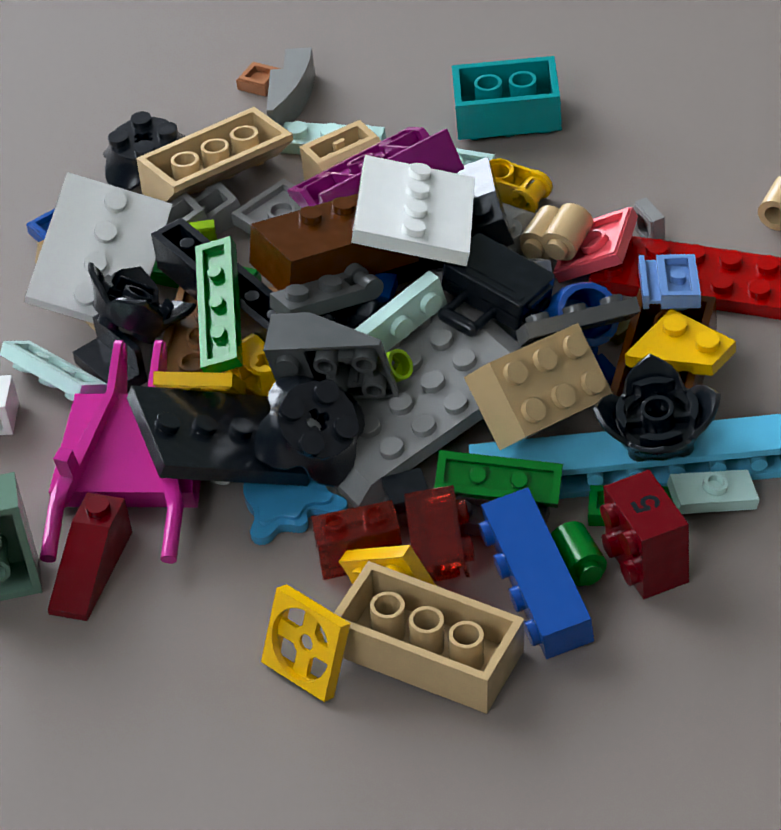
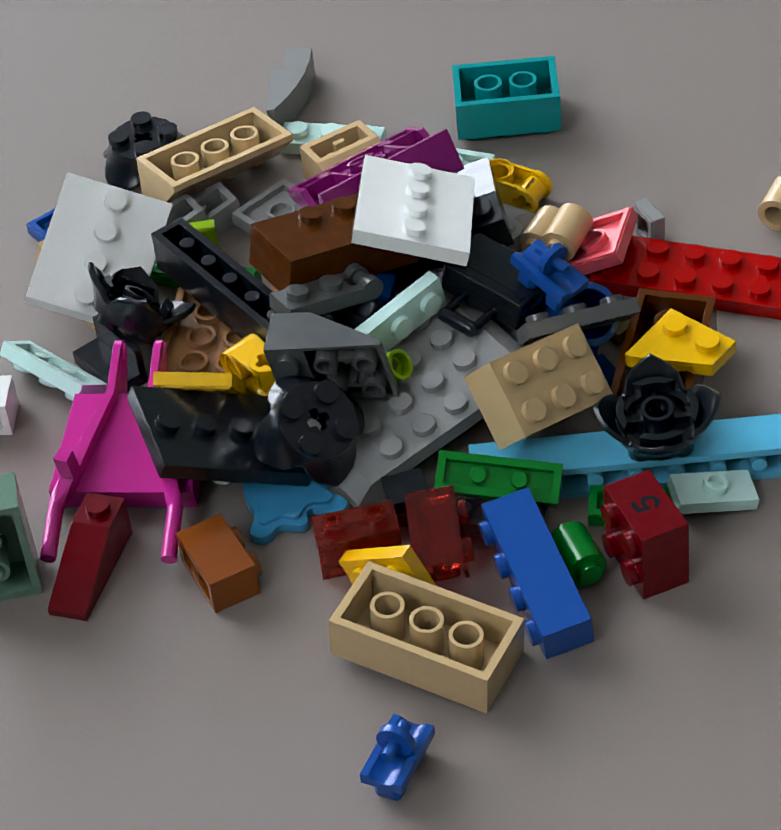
(218, 306): plate -> none
(219, 562): none -> dark orange brick
(255, 79): nougat tile -> none
(331, 653): yellow piece -> none
(396, 756): none -> blue hips
(548, 270): none -> blue hips
(670, 281): medium blue plate -> none

